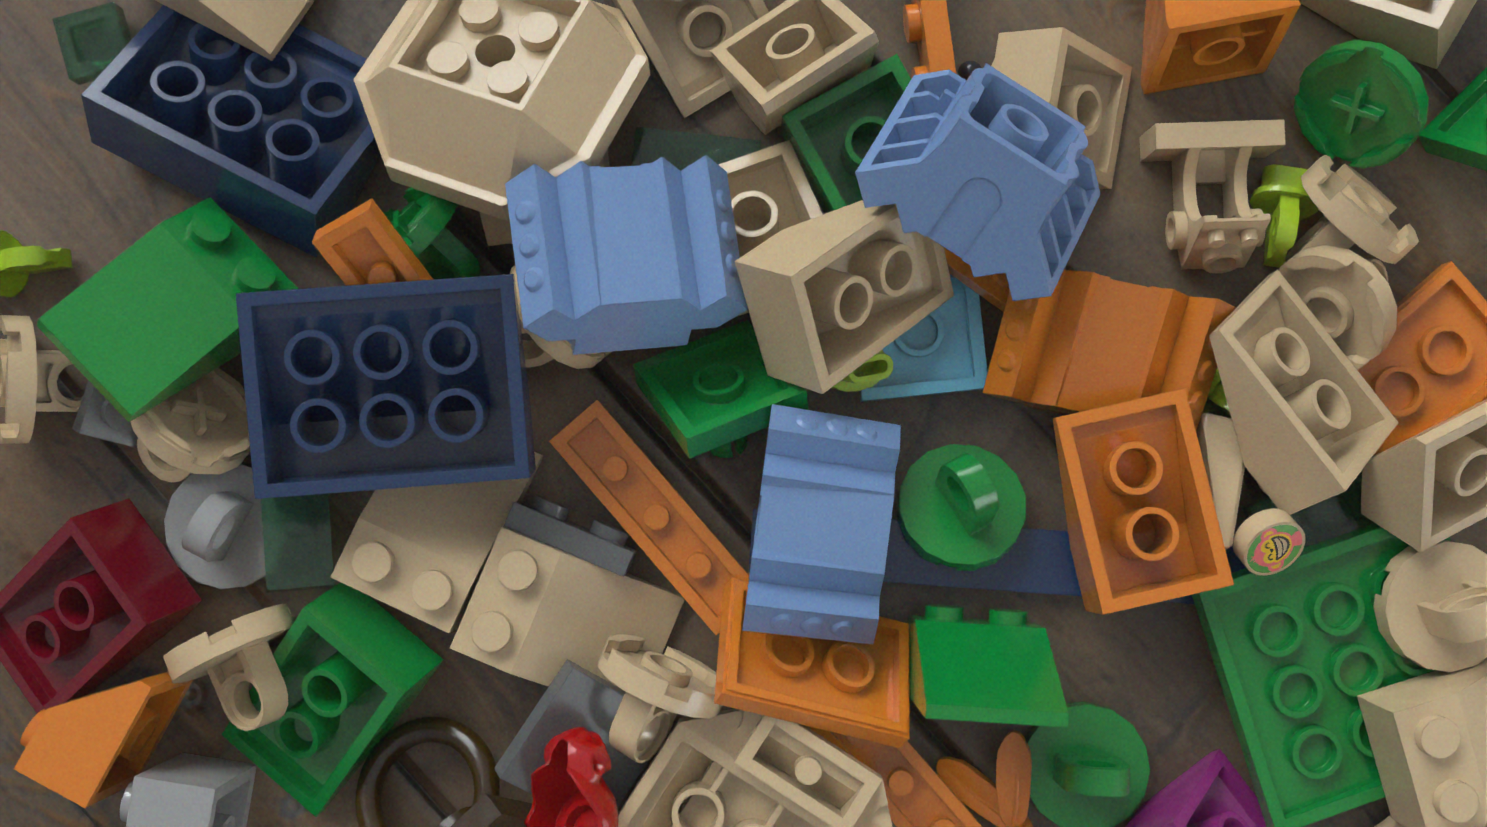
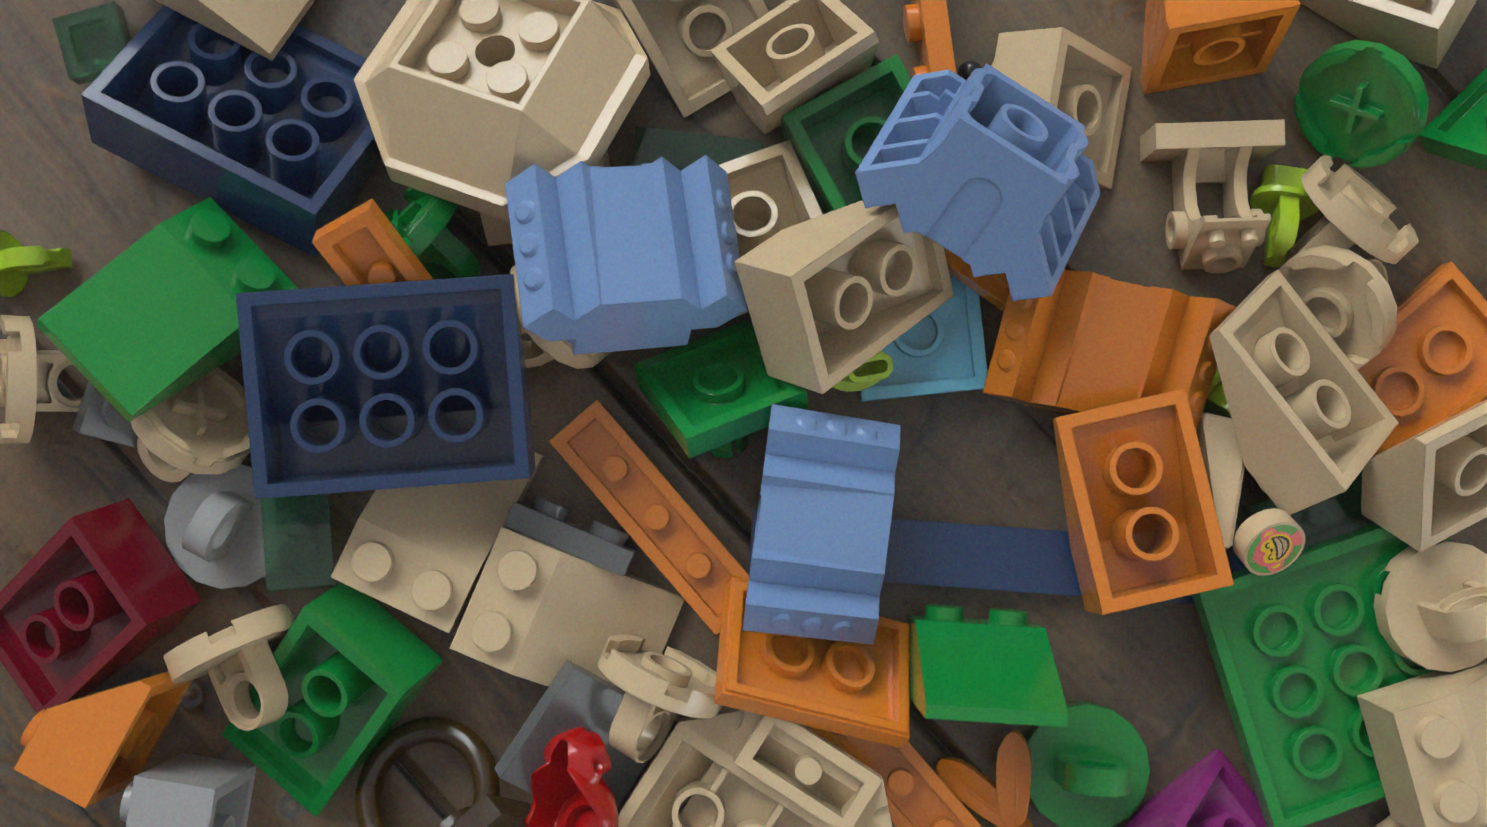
(961, 507): green tile -> none

